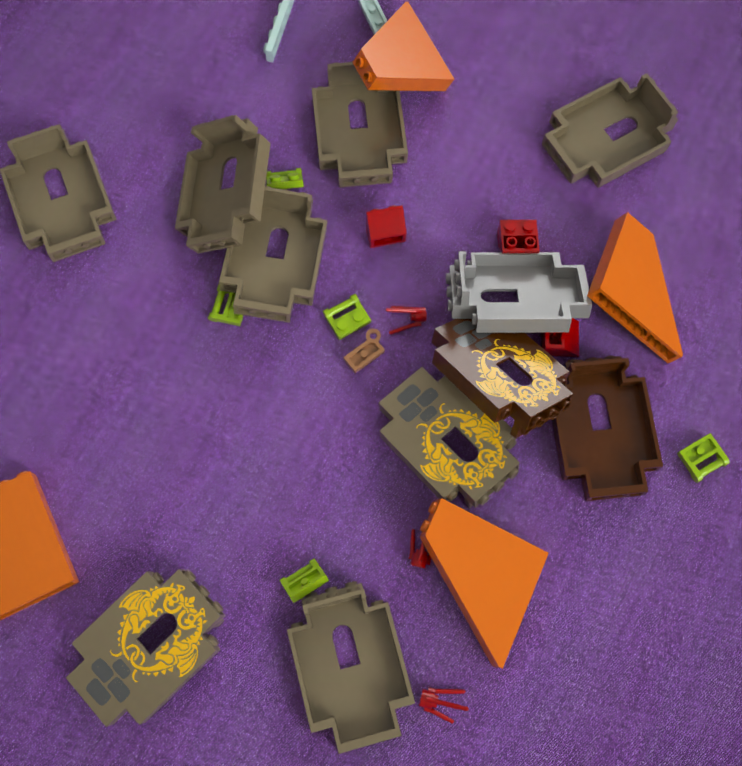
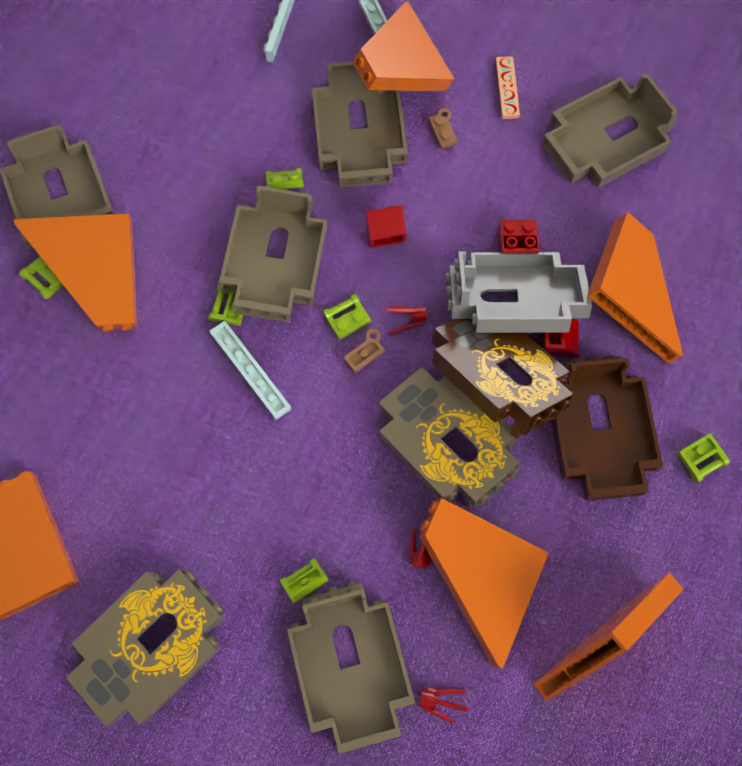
(42, 269): none -> lime plate
(92, 262): none -> orange slope
(214, 216): dark tan panel -> none
(250, 370): none -> light aqua plate
(442, 129): none -> medium nougat hinge
(507, 88): none -> light nougat tile
(611, 638): none -> orange slope

